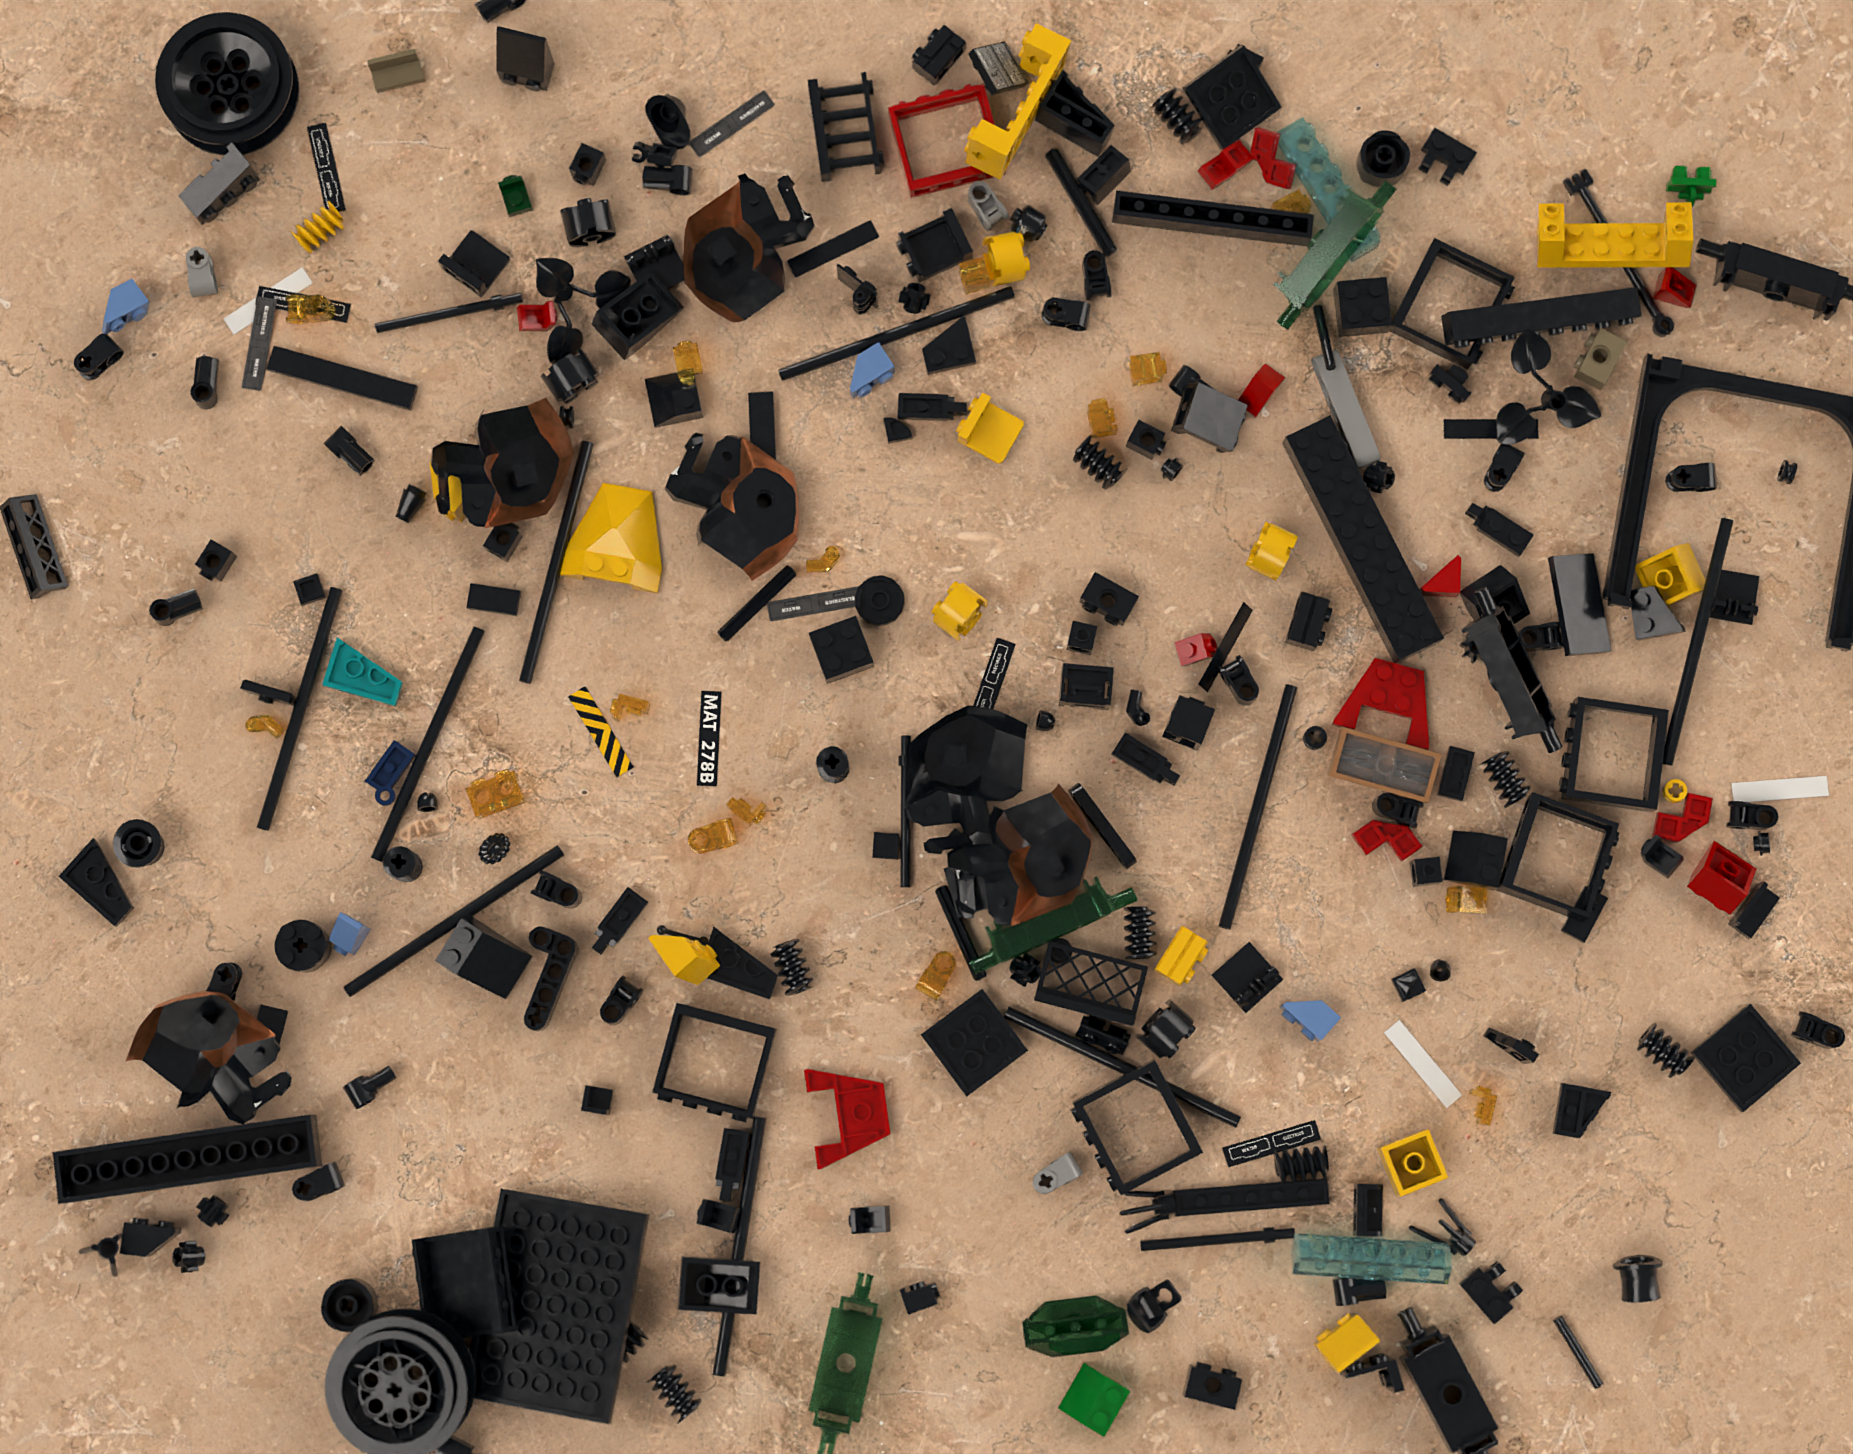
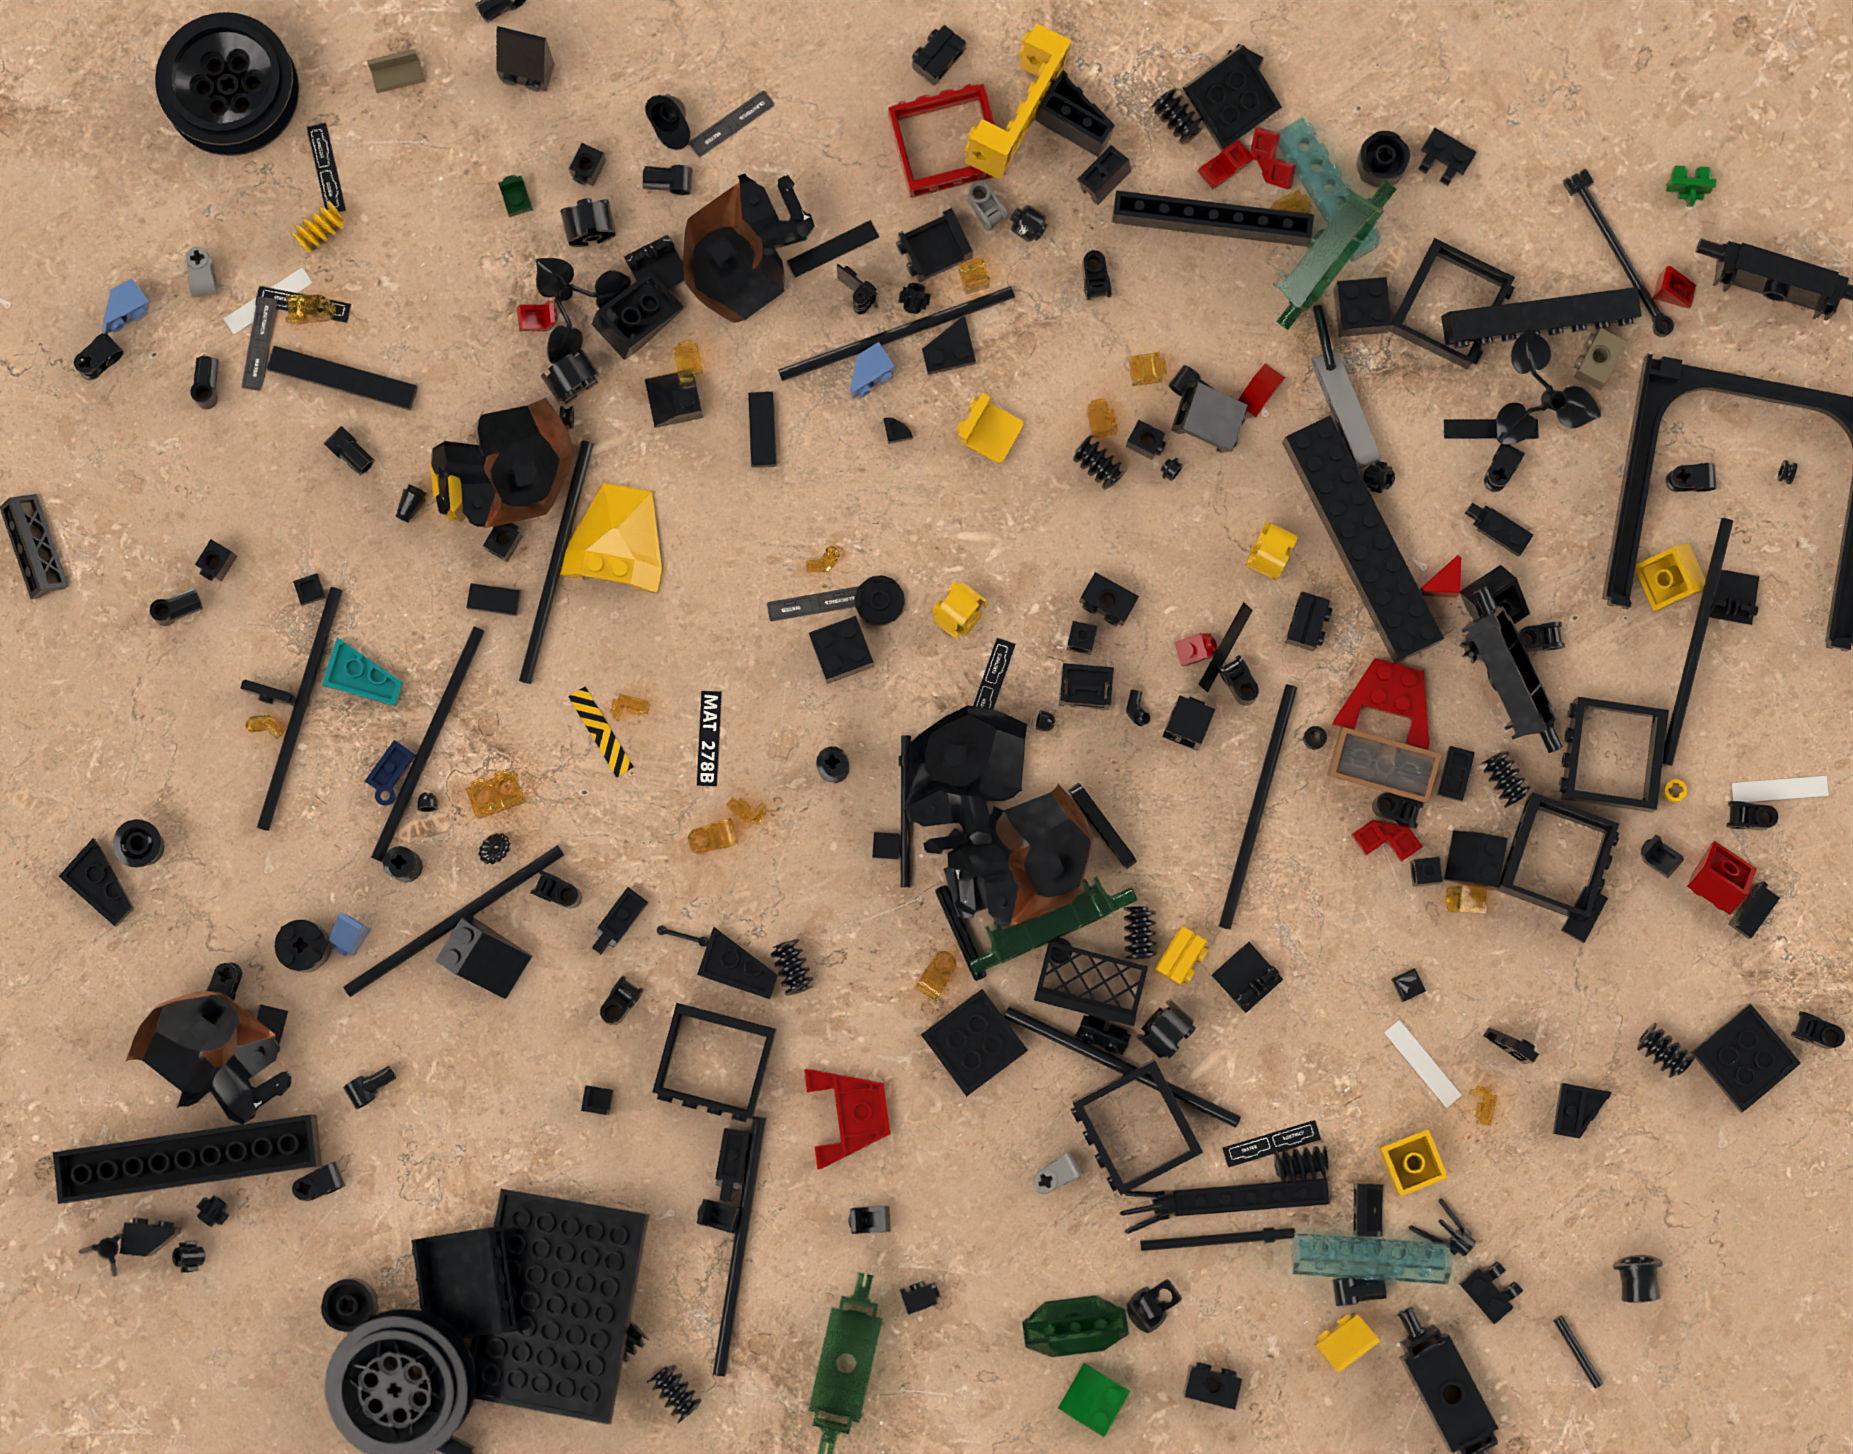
(220, 186): wedge -> none
(475, 263): black bracket -> none
(496, 302): black bar -> none
(545, 980): black beam -> none
(657, 154): black plate -> none
(685, 957): yellow slope -> none
(718, 1285): black slope -> none
(746, 501): black piece -> none
(753, 606): black axle -> none
(825, 141): black fence -> none
(929, 407): black hinge -> none
(998, 68): tile -> none
(1005, 258): yellow brick -> none
(1025, 969): black gear -> none
(1069, 314): black piece -> none
(1081, 202): black axle -> none
(1144, 760): black hinge -> none
(1313, 1016): medium blue slope -> none
(1389, 1375): black bracket -> none
(1445, 970): black hinge -> none
(1452, 381): black piece -> none
(1579, 604): tile -> none
(1614, 243): yellow plate -> none
(1652, 615): wing -> none
(1694, 816): red tile -> none
(1761, 843): black plate -> none

